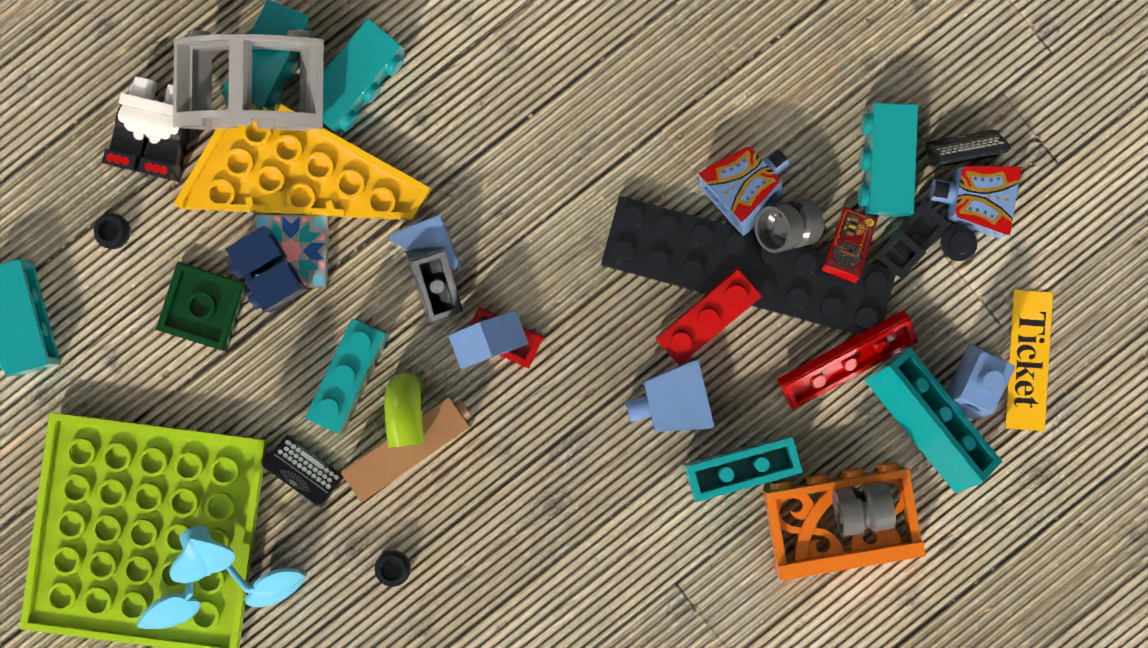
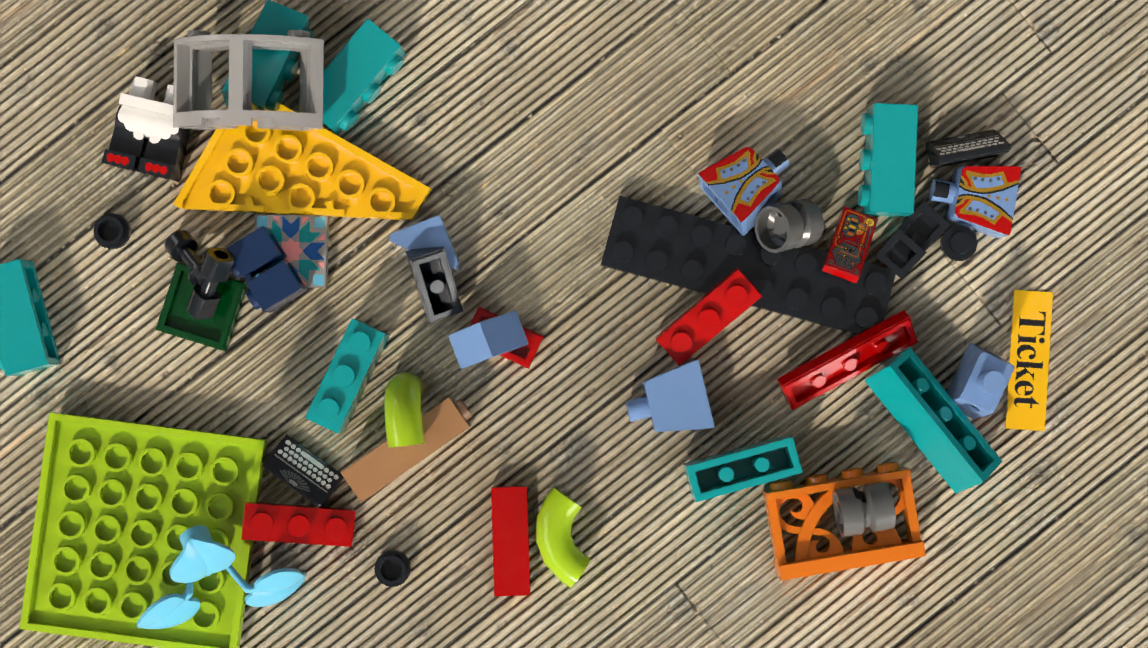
(203, 274): none -> black bar
(298, 524): none -> red plate
(510, 540): none -> red tile
(556, 540): none -> lime cylinder

